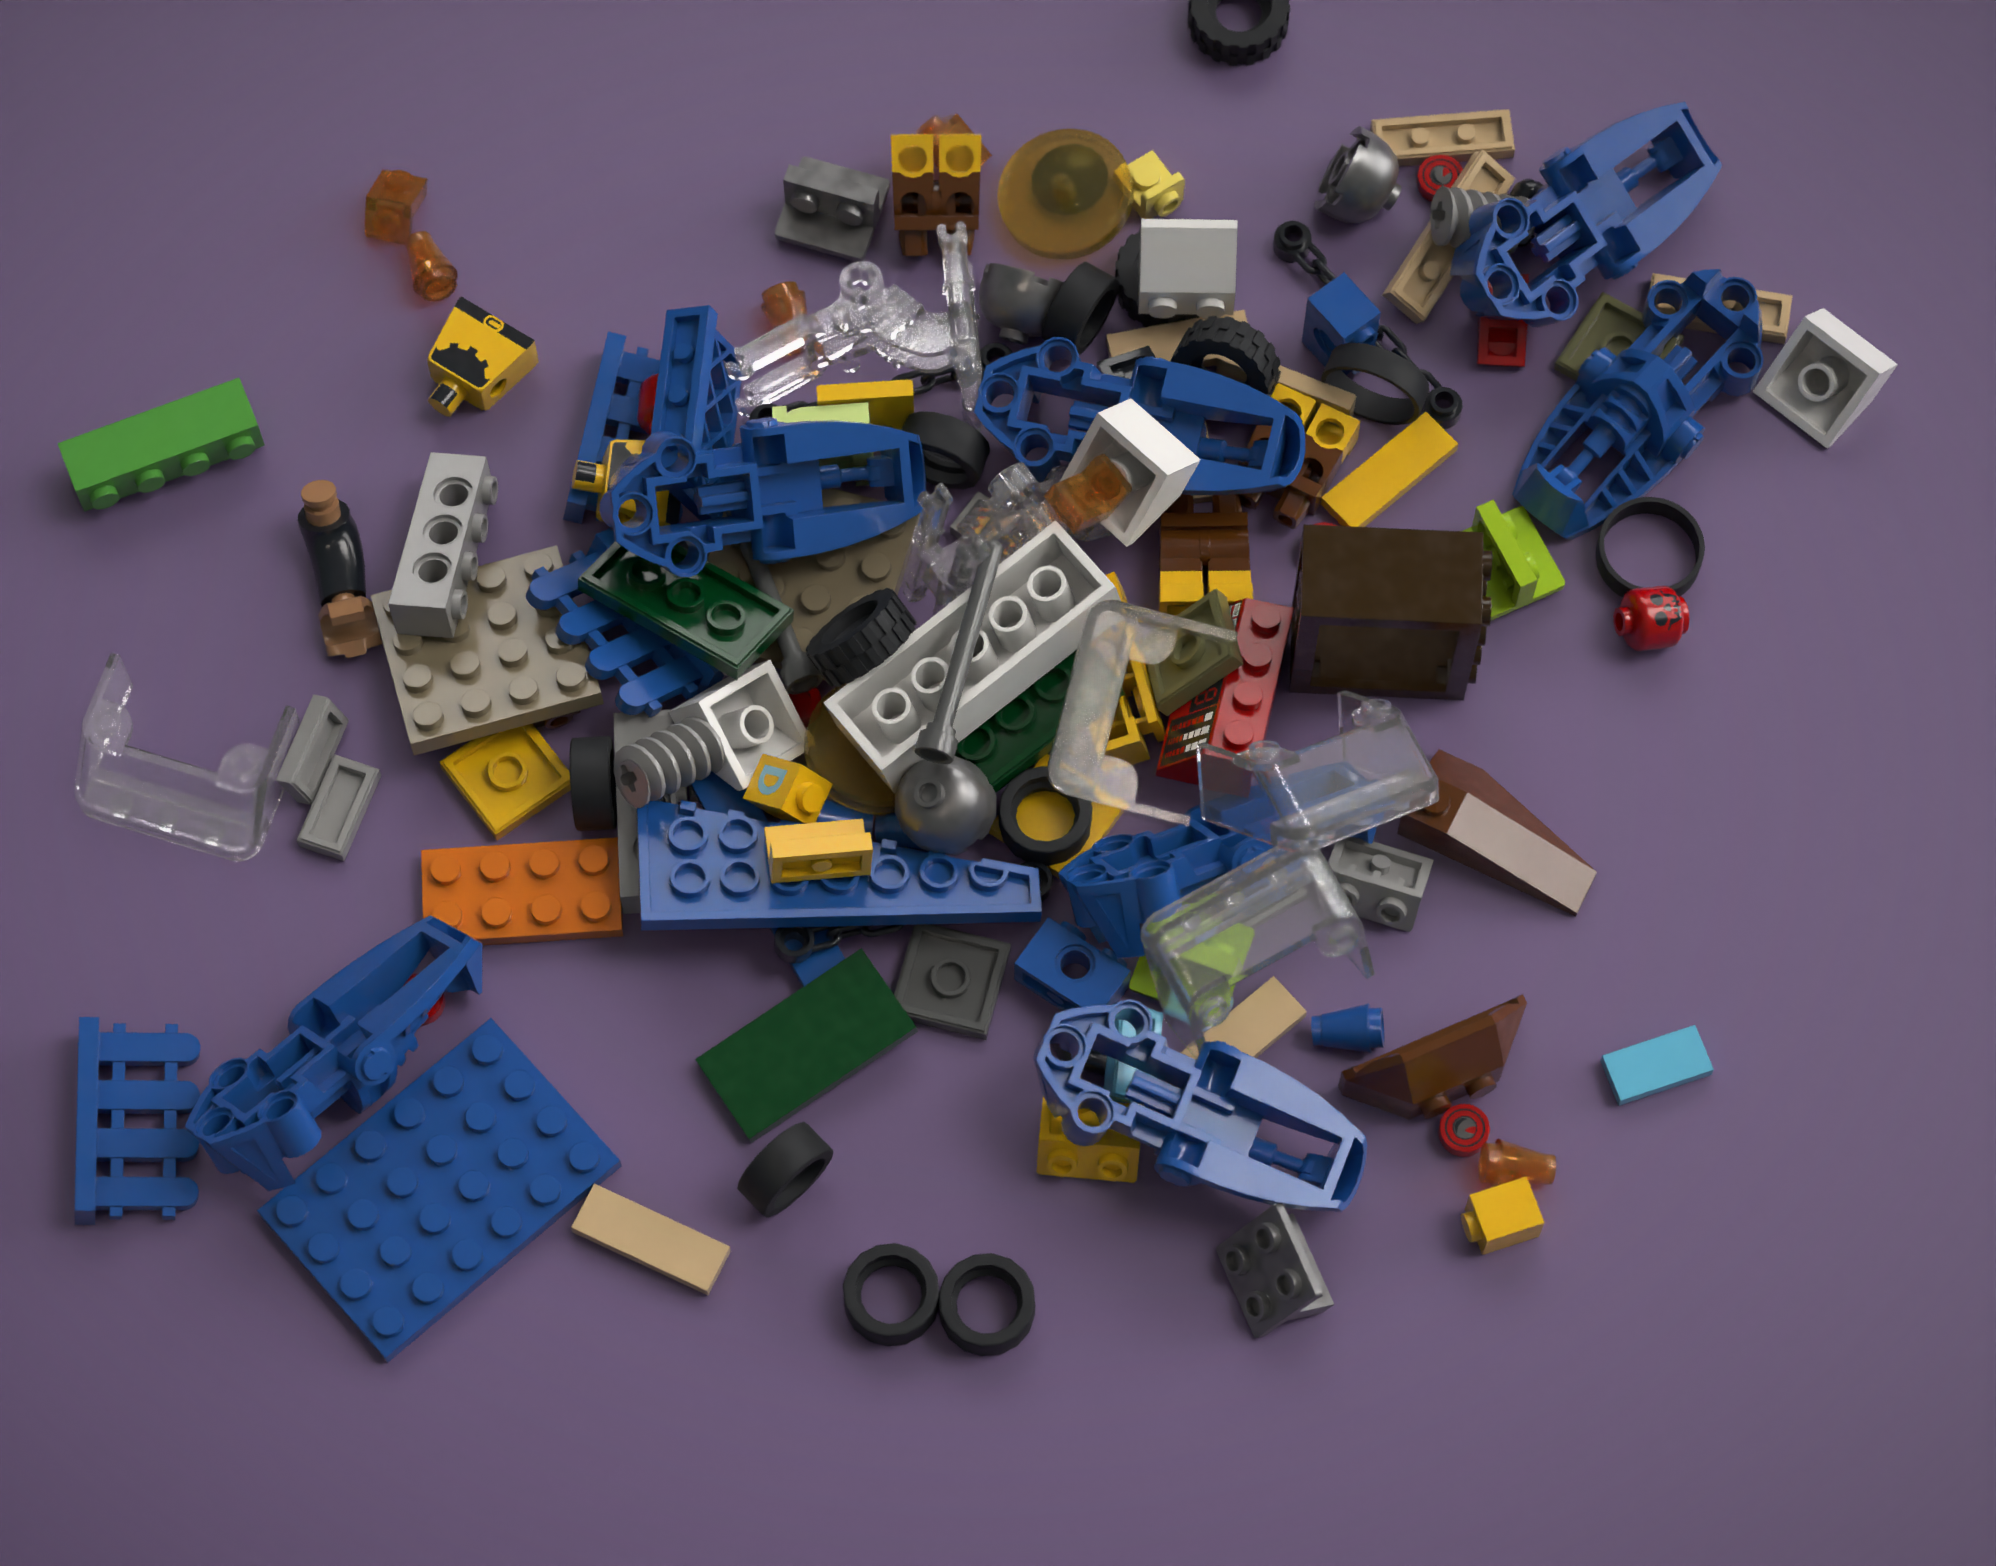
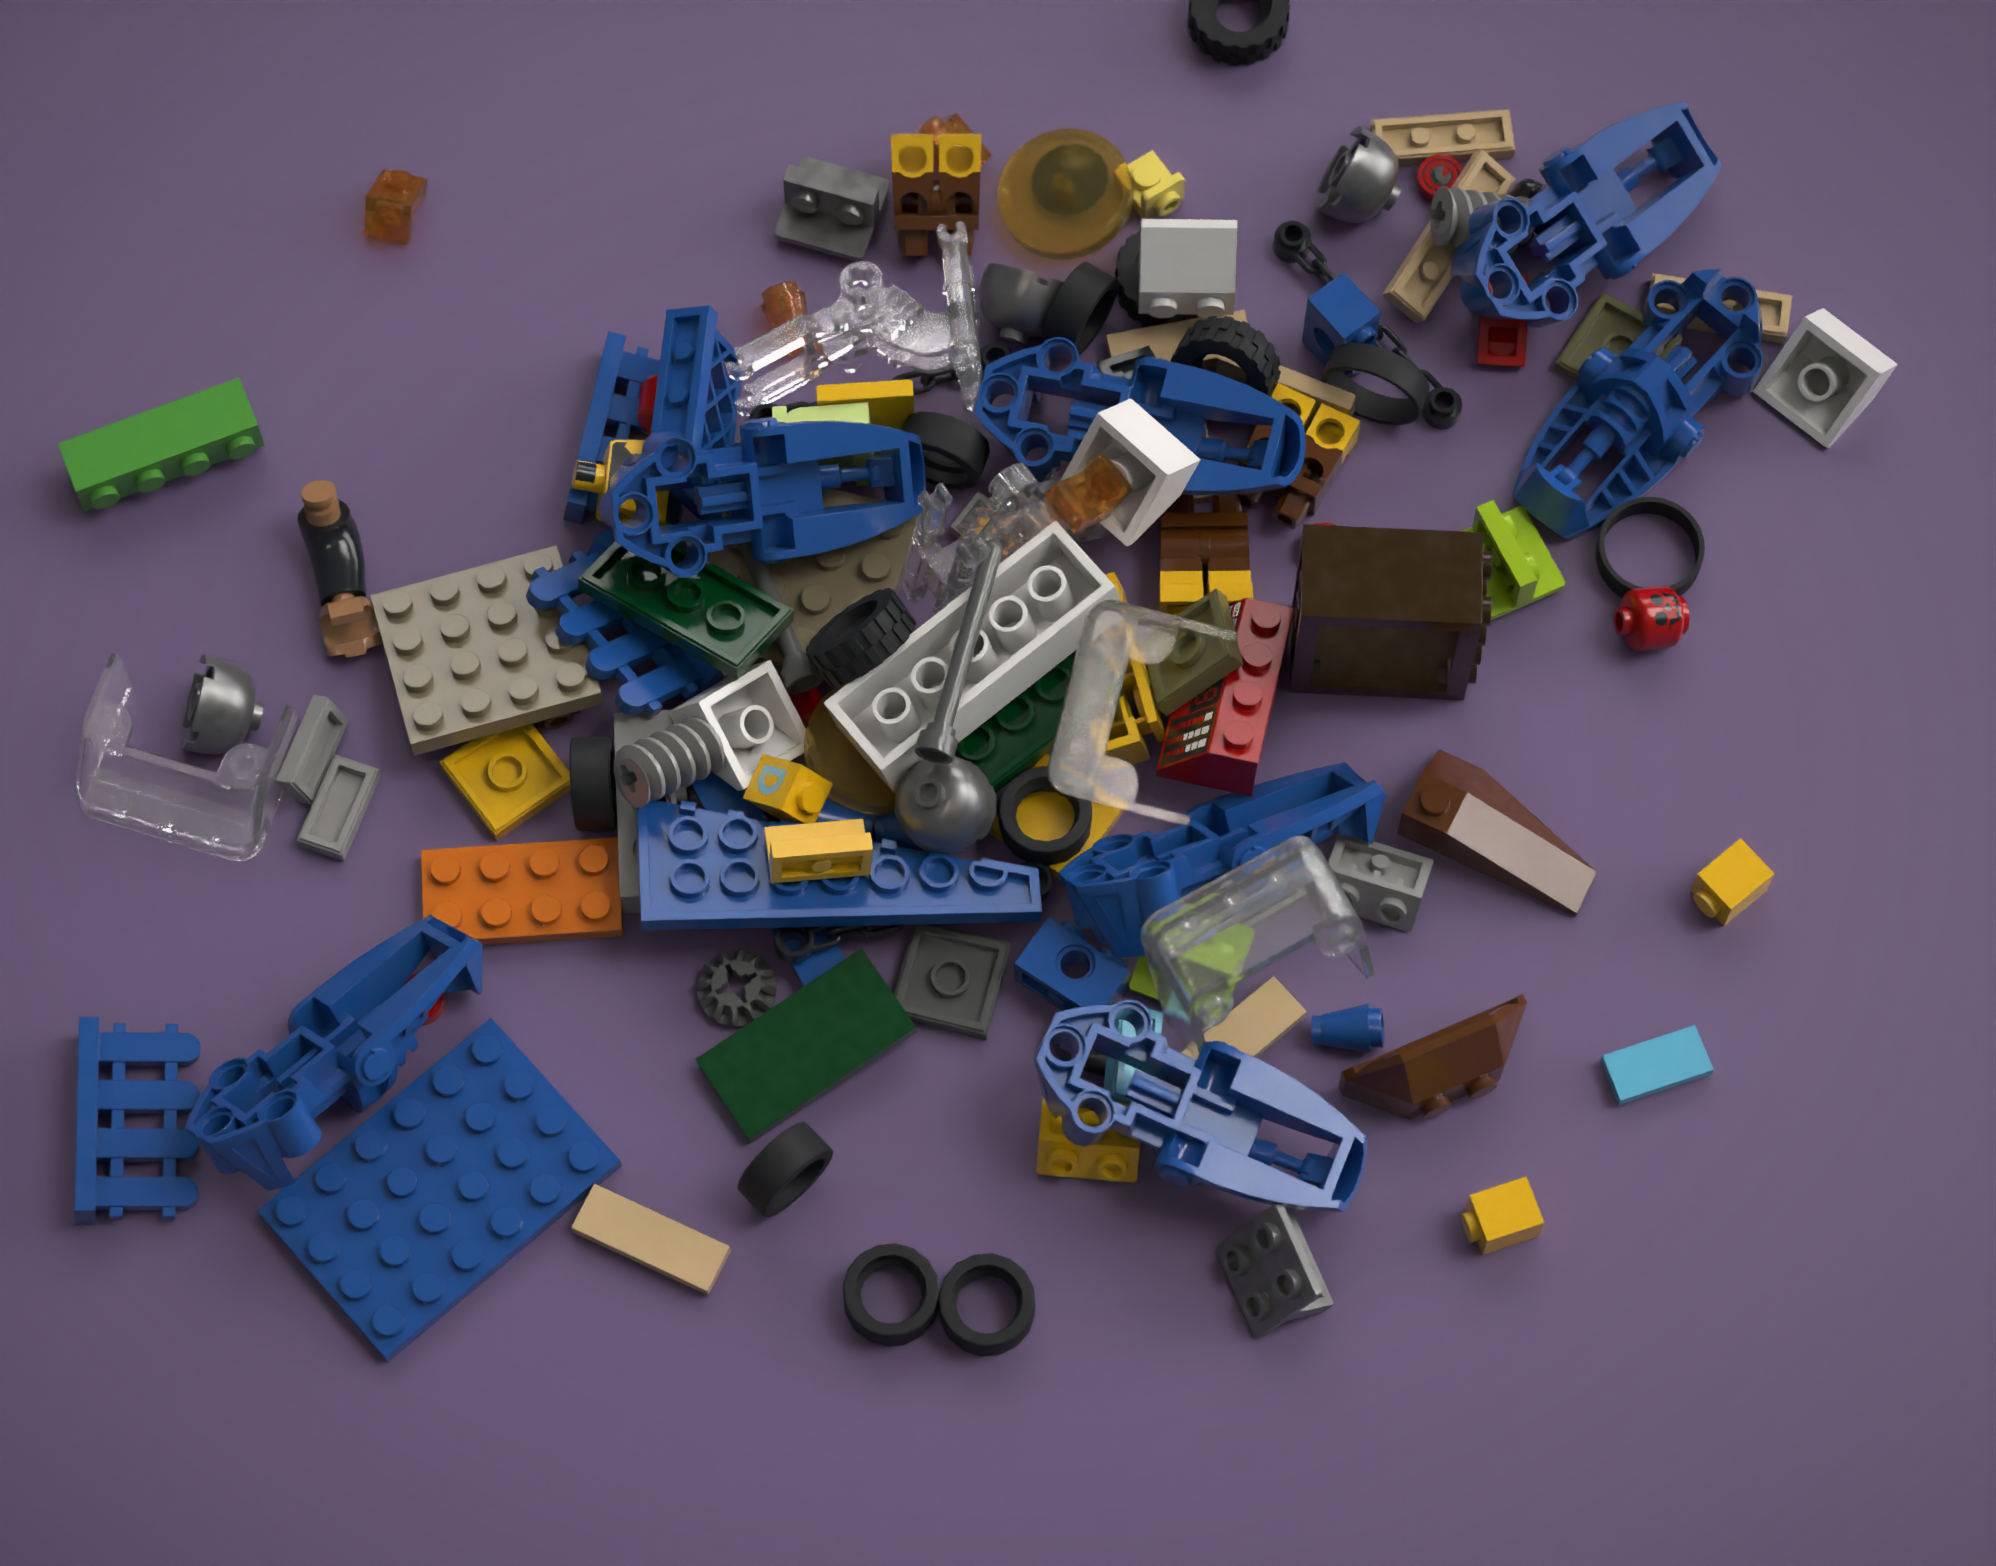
(220, 707): none -> flat silver cylinder
(430, 269): clear orange cone -> none
(443, 545): light grey brick -> none
(477, 359): yellow torso -> none
(727, 1007): none -> dark grey gear
(1324, 789): clear windscreen -> none
(1389, 473): yellow tile -> none
(1463, 1130): red tile -> none
(1507, 1161): clear orange cone -> none
(1731, 882): none -> yellow brick

